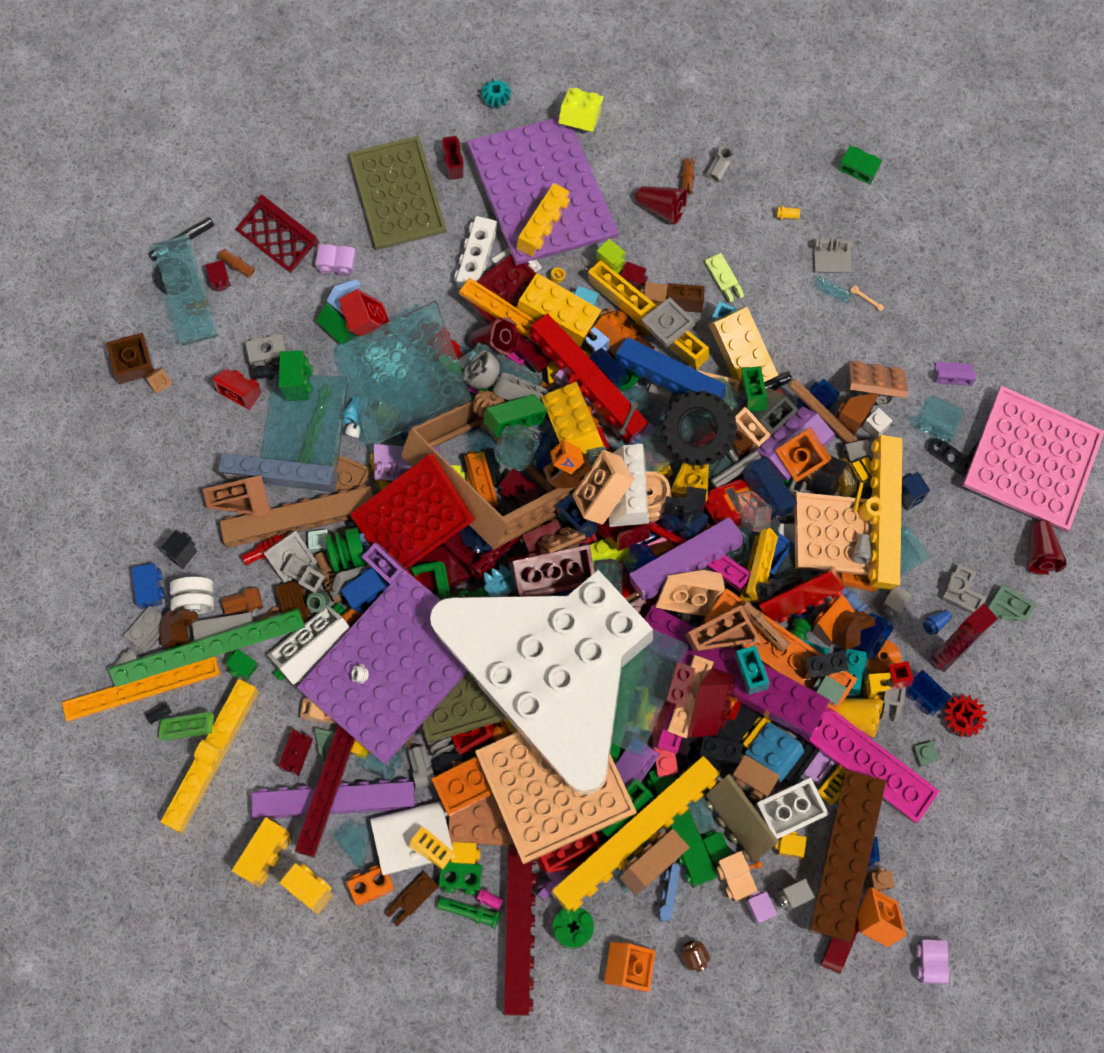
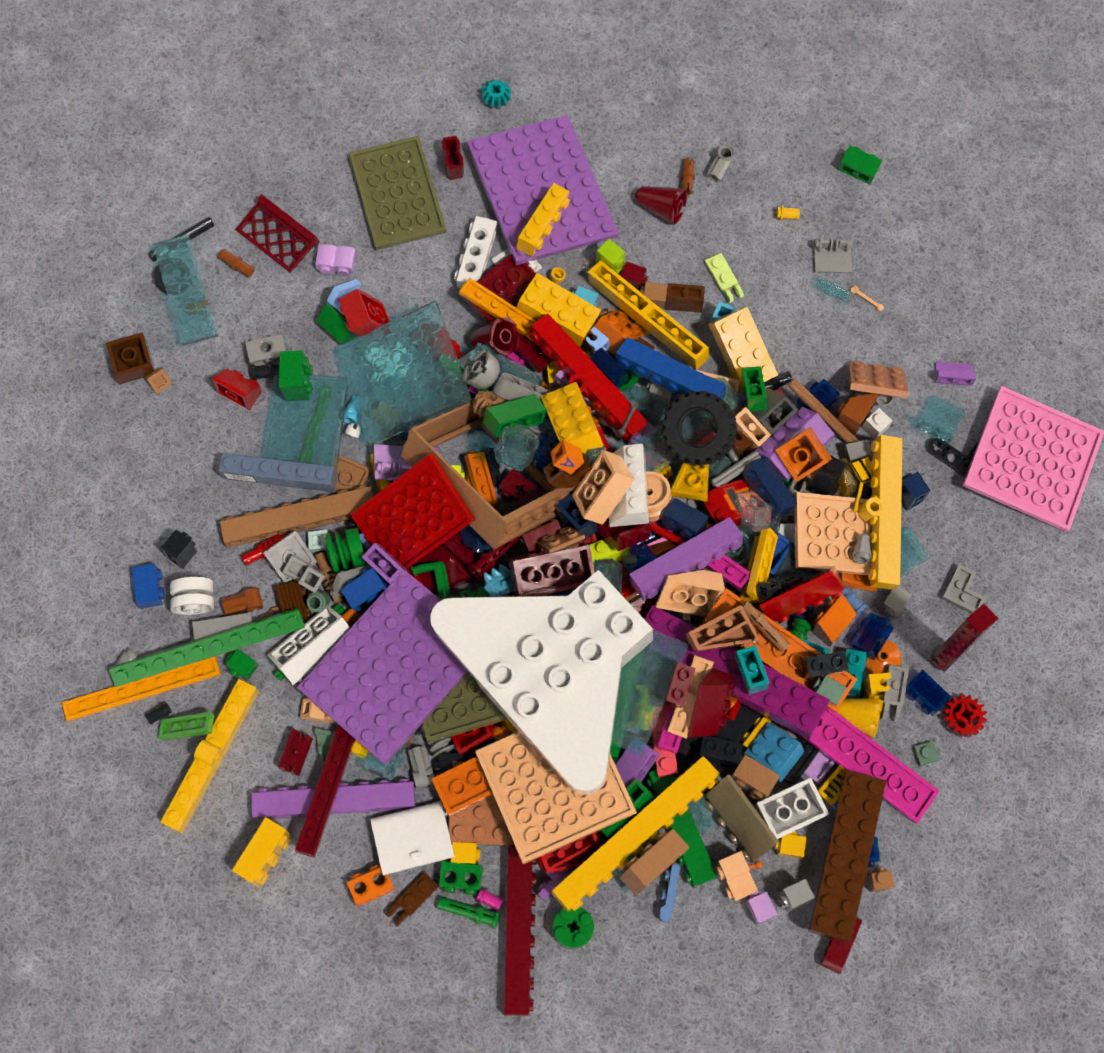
(145, 630): light grey plate -> none
(175, 627): reddish brown brick -> none
(218, 275): dark red brick -> none
(239, 496): nougat wedge -> none
(302, 884): yellow brick -> none
(356, 844): clear light blue slope -> none
(359, 674): white plate -> none
(427, 853): yellow slope -> none
(581, 109): neon yellow brick -> none
(629, 966): orange slope -> none
(668, 322): light grey plate -> none
(689, 508): black brick -> none
(695, 955): reddish brown head -> none
(716, 846): green brick -> none
(848, 627): reddish brown brick -> none
(881, 918): orange slope -> none
(900, 675): red brick -> none
(933, 962): lavender brick -> none
(936, 622): blue cone -> none
(957, 584): light grey tile -> none
(1011, 605): sand green wing -> none
(1045, 550): dark red cone -> none

